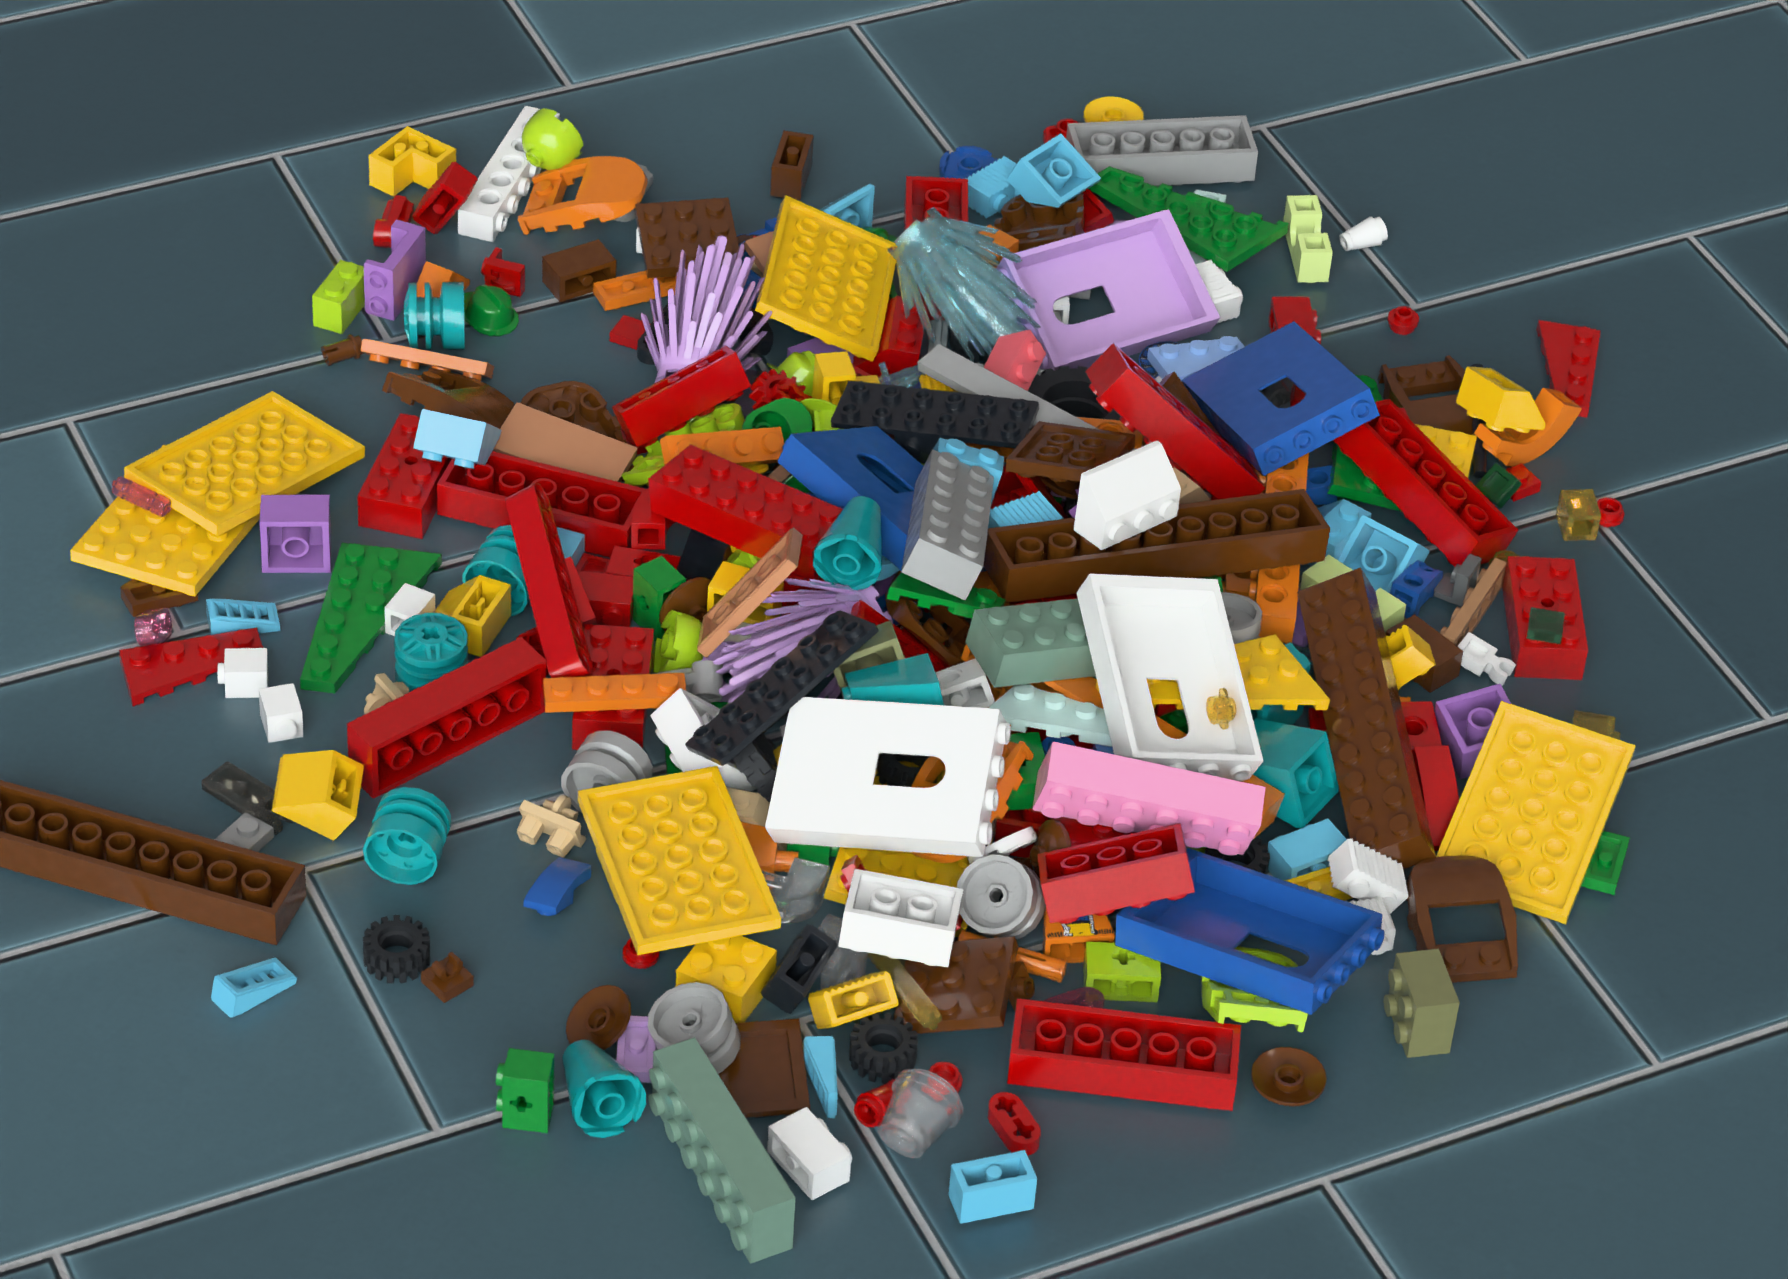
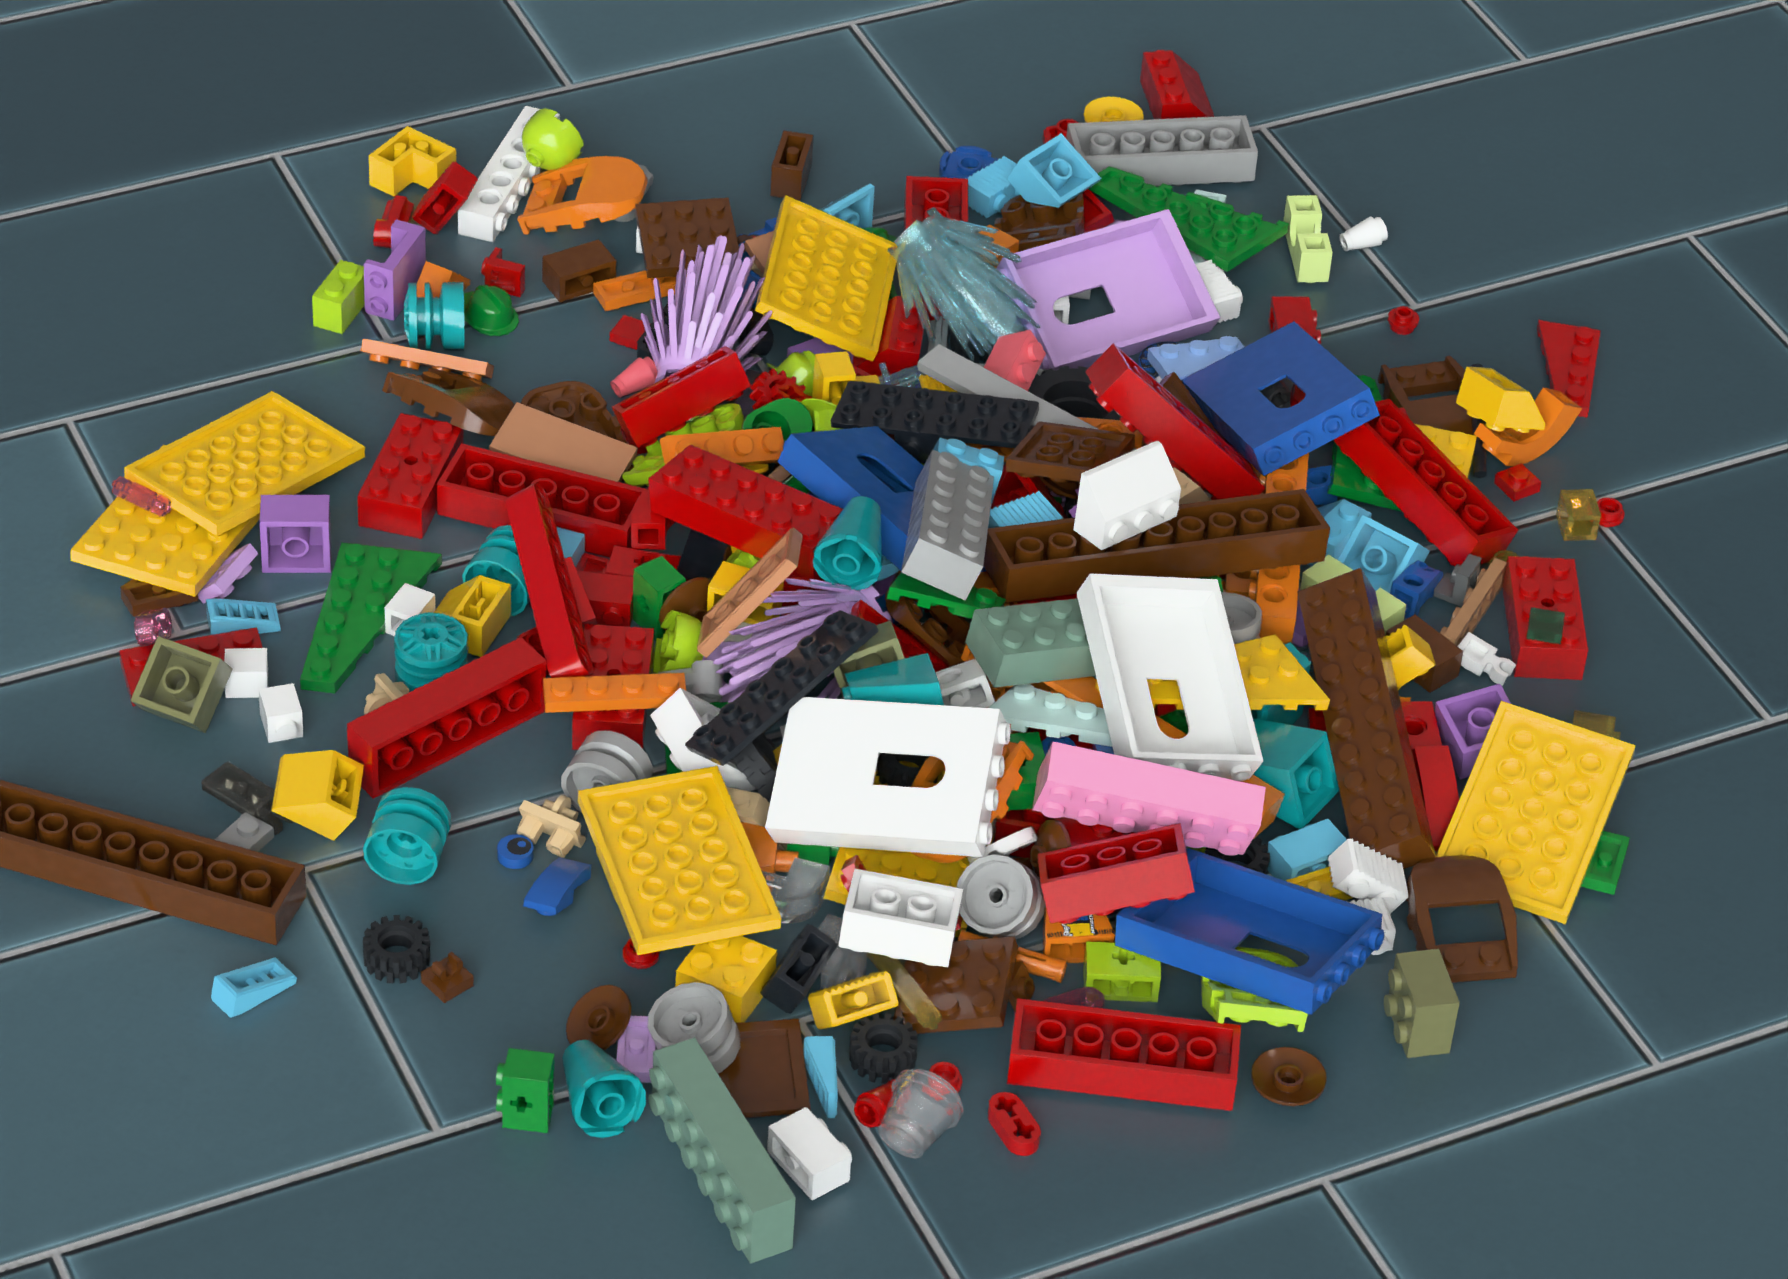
(181, 684): none -> olive brick
(232, 569): none -> lavender plate
(342, 350): reddish brown pin -> none
(455, 438): slope -> none
(515, 851): none -> blue tile
(635, 377): none -> coral cone
(992, 1186): medium azure brick -> none
(1173, 87): none -> red slope
(1221, 709): clear yellow plate -> none
(1498, 485): dark green tile -> none

